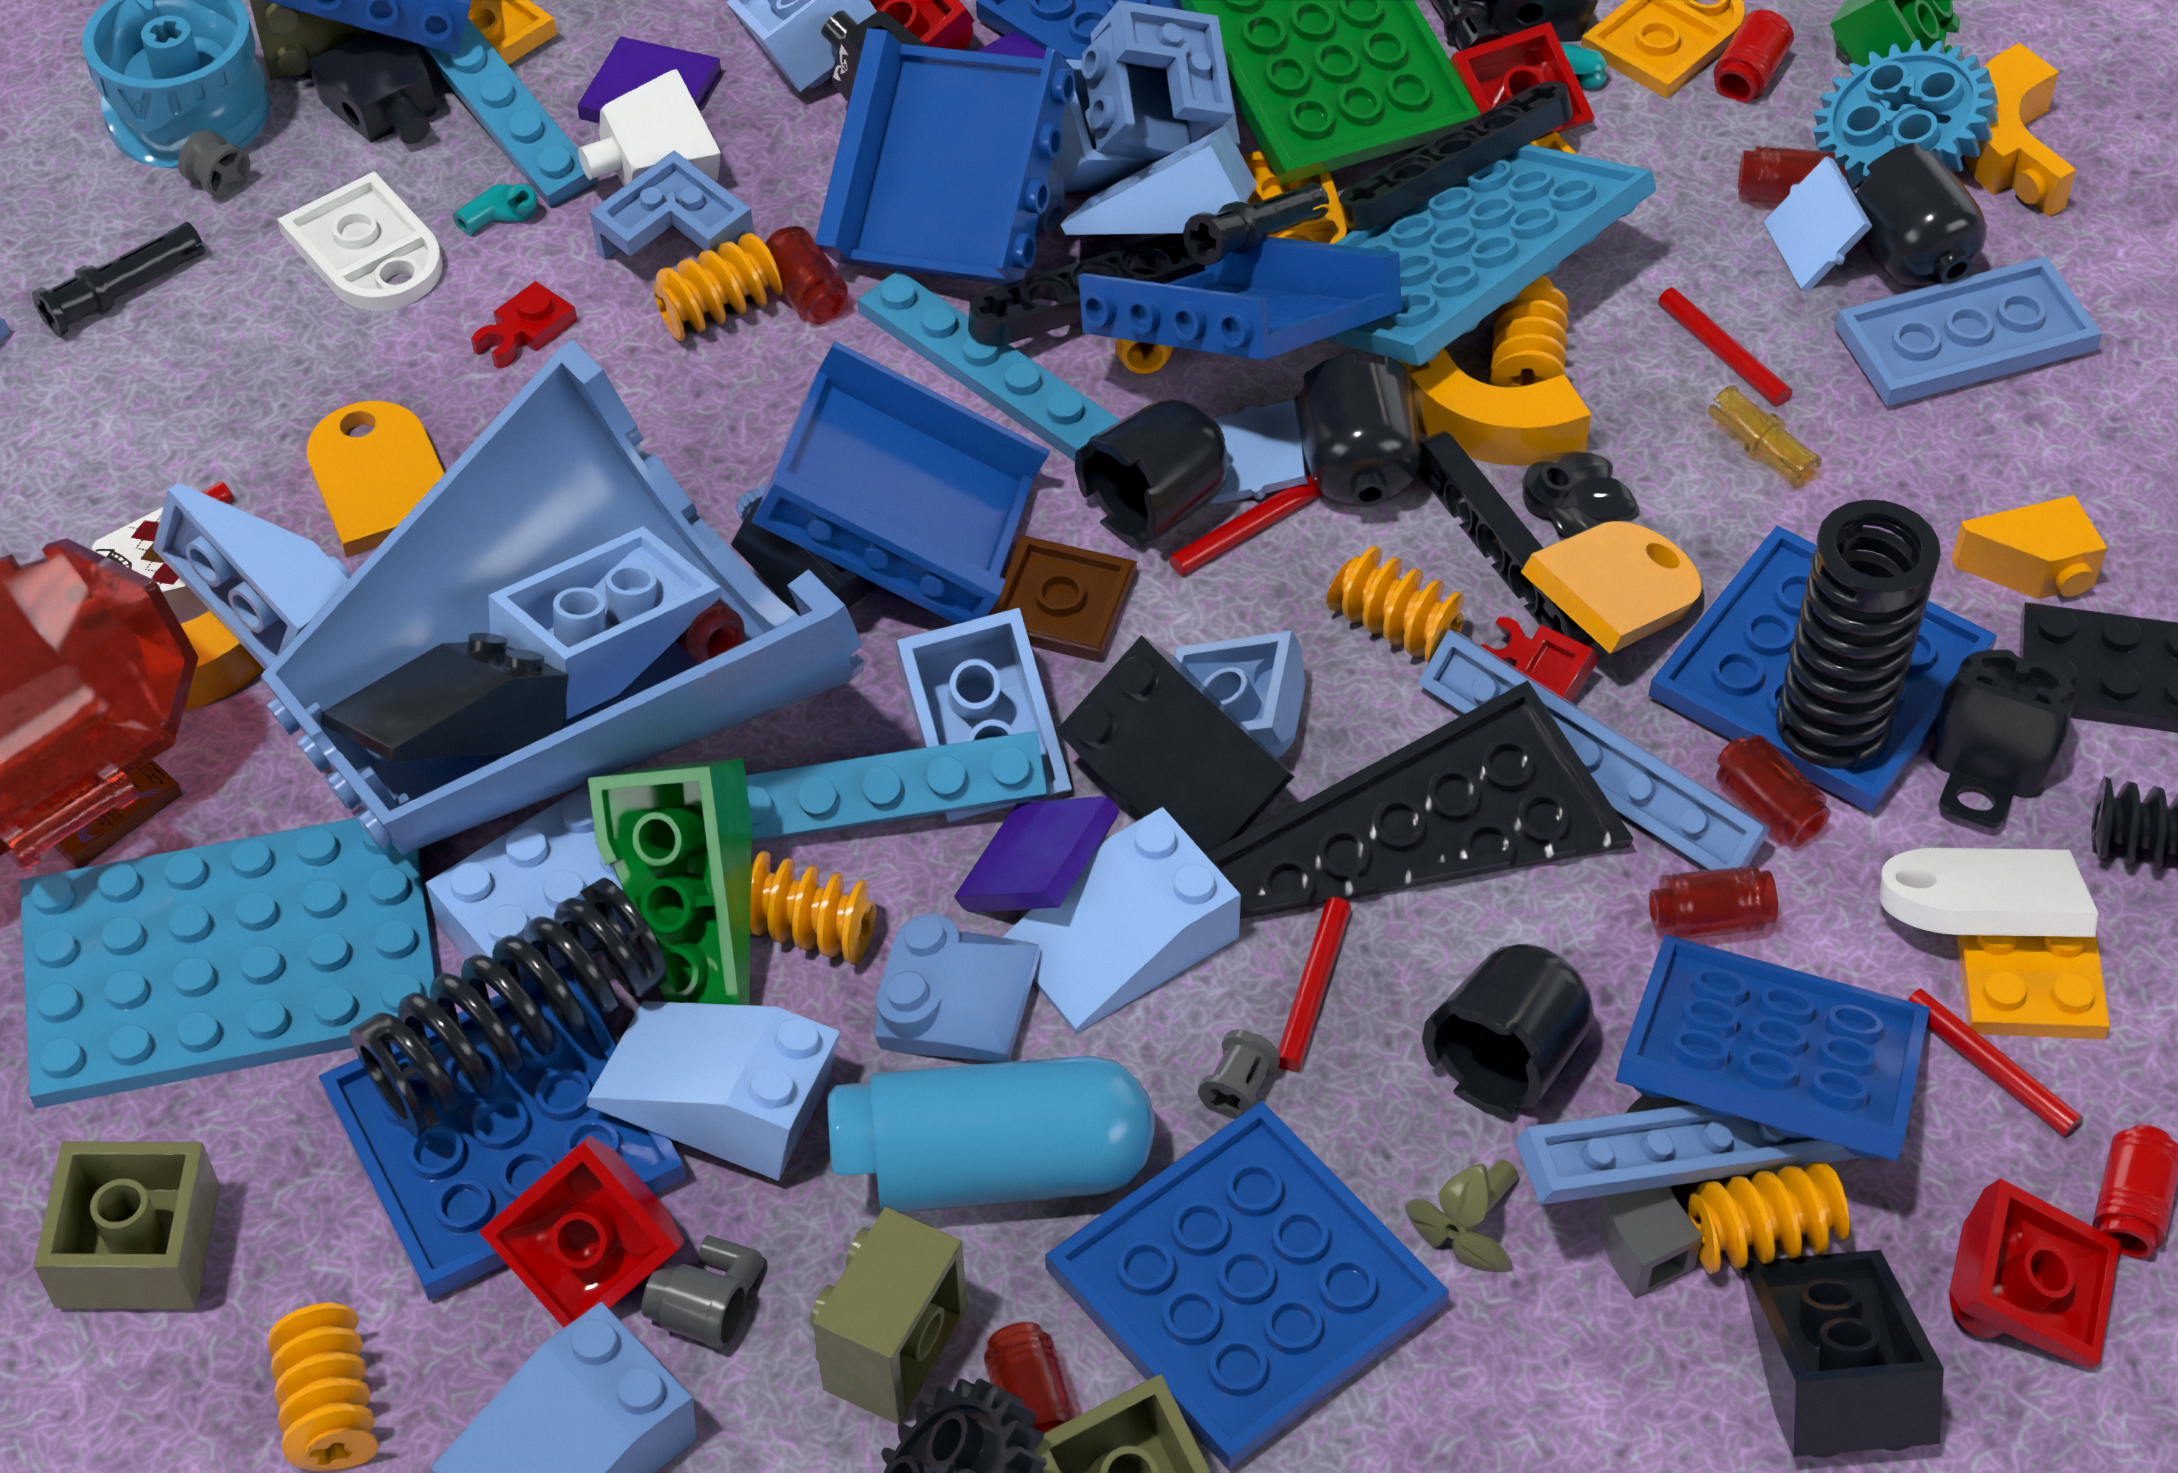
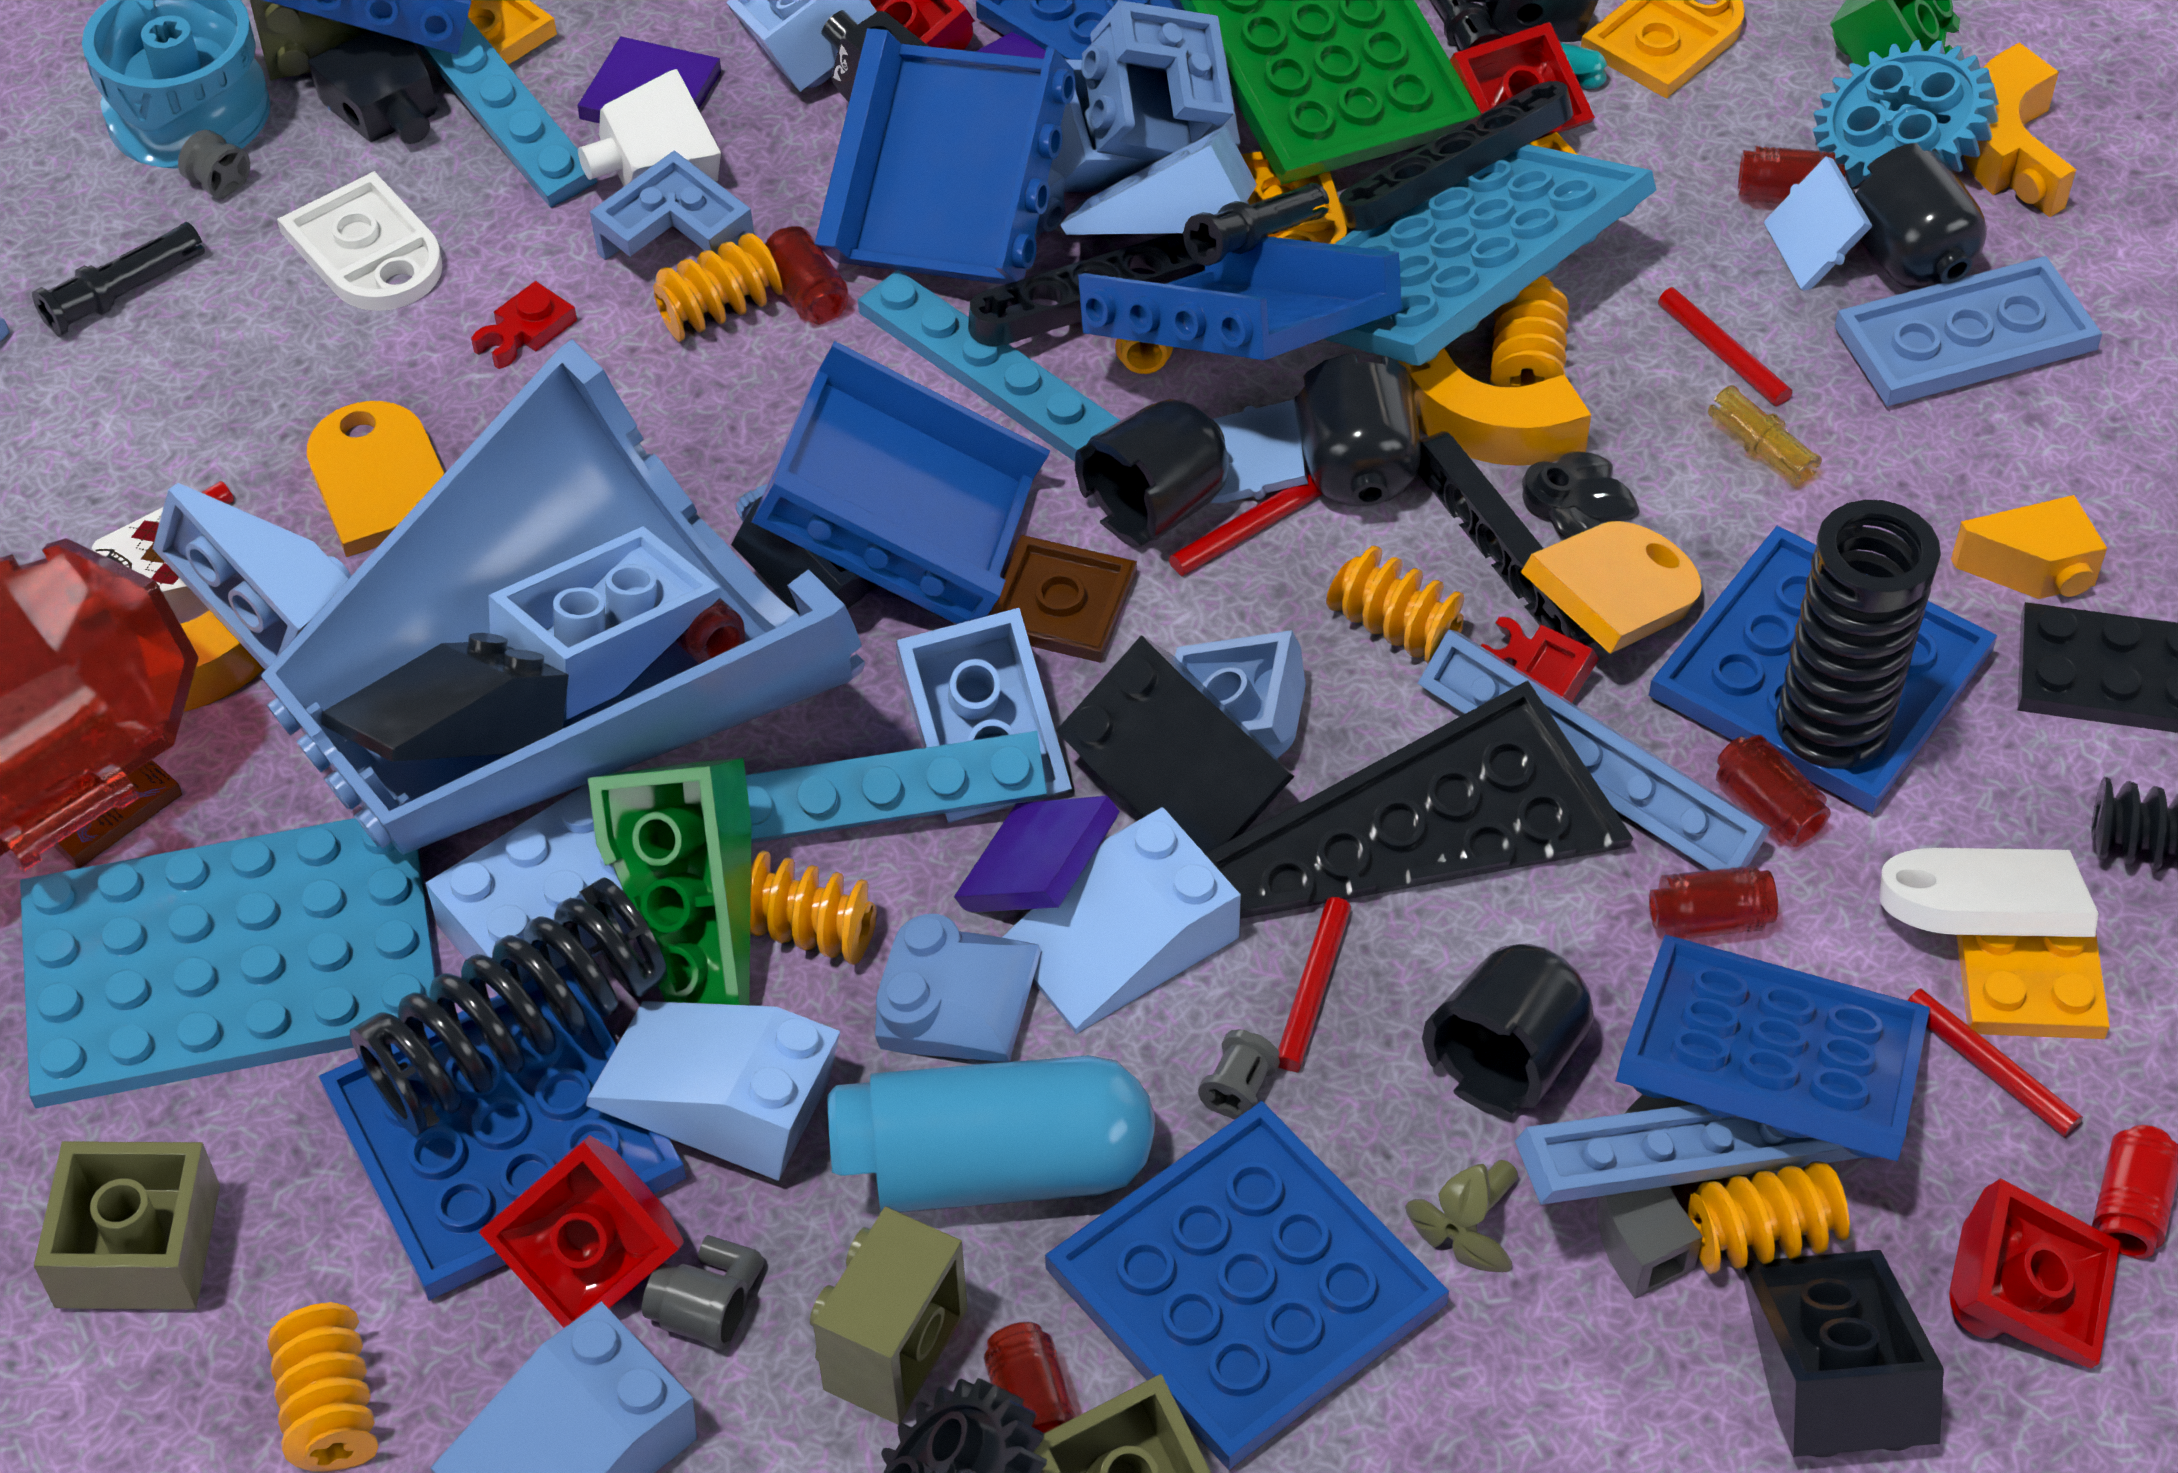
(497, 204): teal arm -> none
(1753, 56): red head -> none
(2000, 731): black piece -> none

